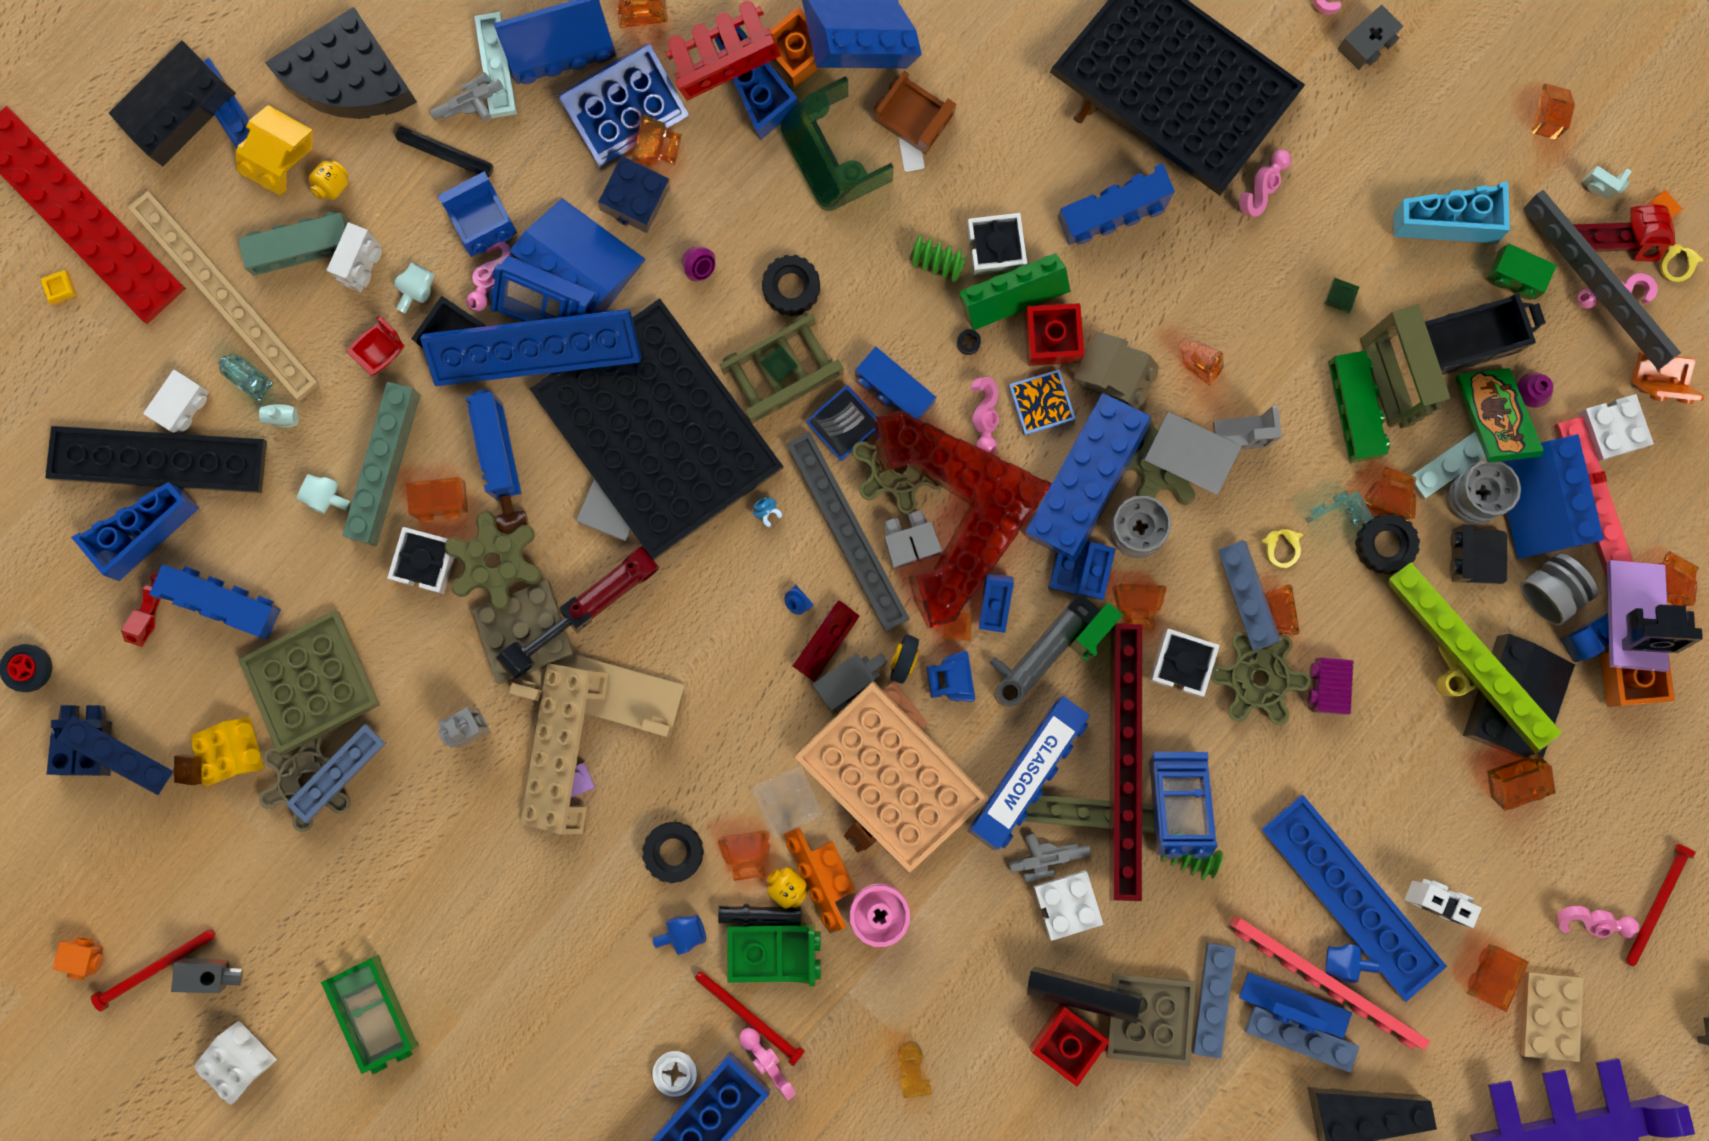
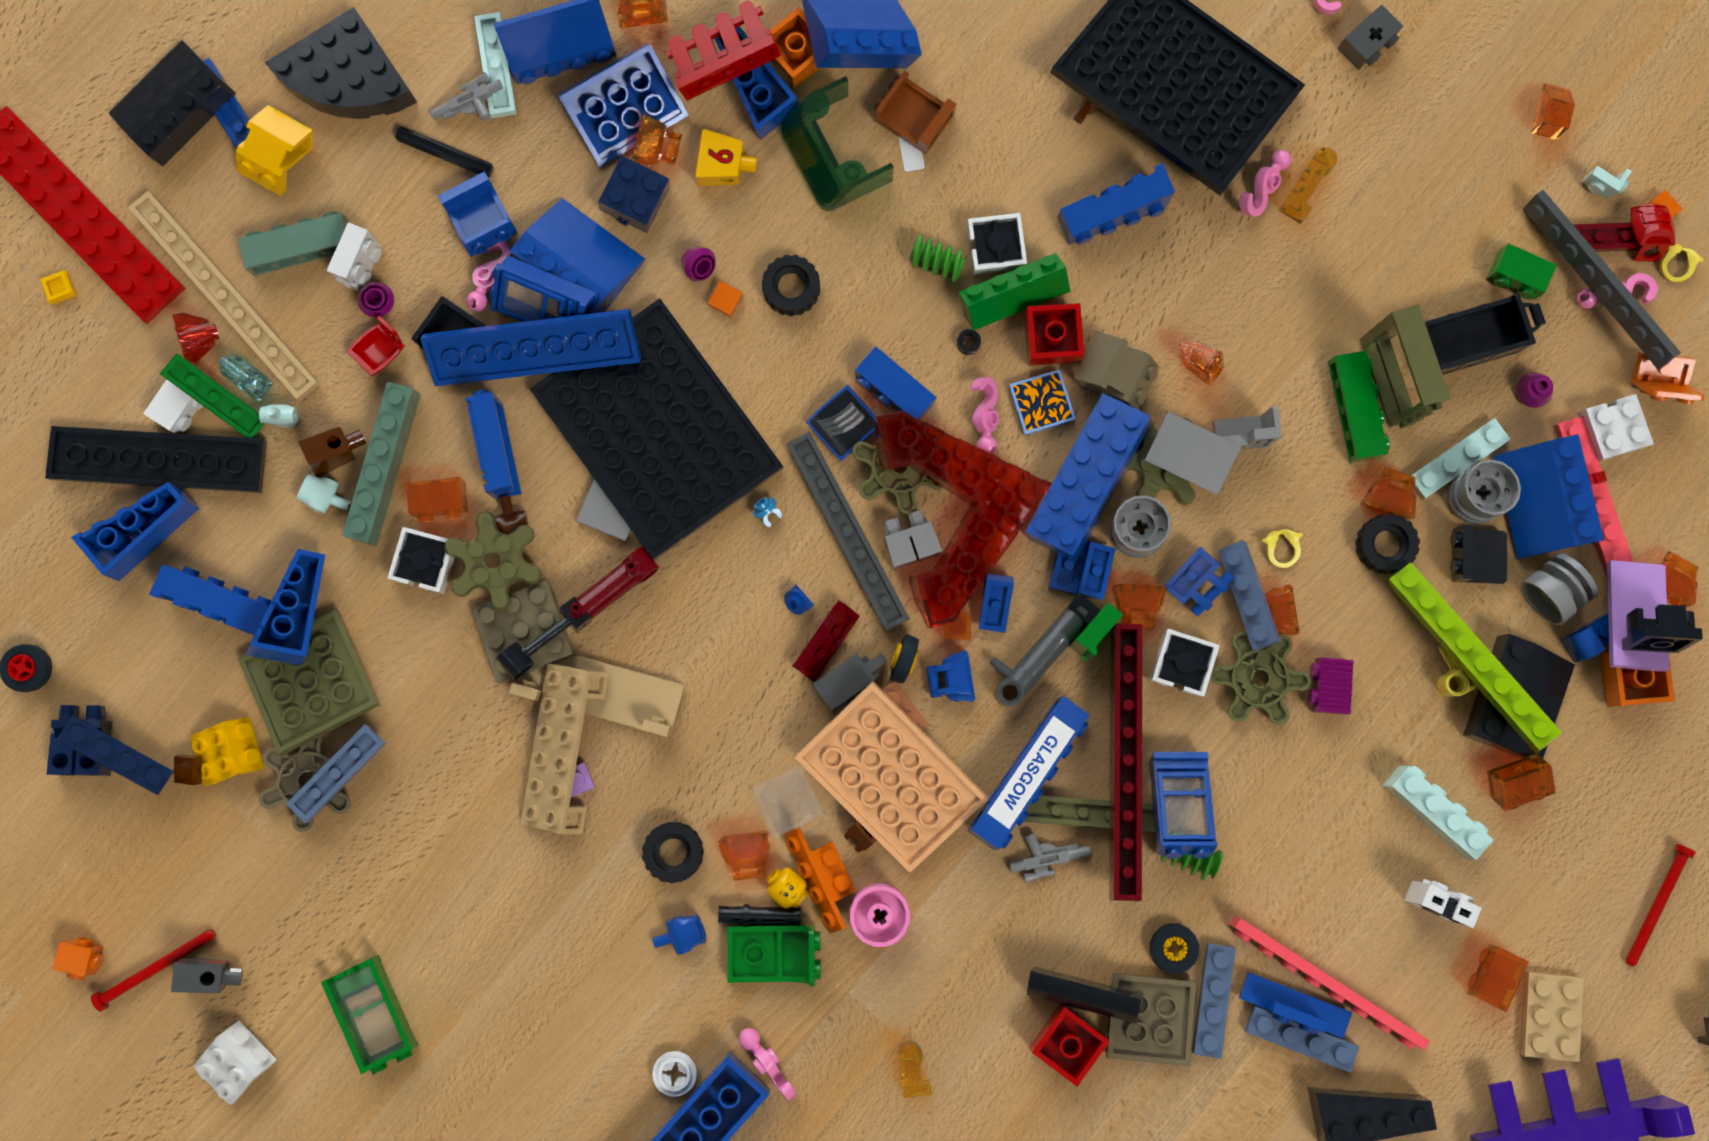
(142, 621): red piece -> none
(194, 335): none -> clear red brick
(212, 396): none -> green tile
(290, 615): none -> blue wedge
(321, 450): none -> reddish brown torso
(328, 180): yellow head -> none
(375, 299): none -> magenta cone
(415, 285): light aqua piece -> none
(463, 728): light grey hinge -> none
(722, 160): none -> yellow torso
(725, 299): none -> orange tile
(767, 1032): red bar -> none
(779, 364): clear green tile -> none
(781, 394): olive fence -> none
(1068, 905): white piece -> none
(1185, 957): none -> black bush
(1193, 575): none -> blue plate
(1319, 166): none -> clear yellow leg
(1341, 295): clear green tile -> none
(1347, 964): blue piece -> none
(1353, 898): blue plate -> none
(1355, 510): clear light blue bracket -> none
(1437, 812): none -> light aqua brick
(1457, 216): medium azure wedge -> none
(1499, 415): tile -> none
(1598, 923): bright pink piece -> none

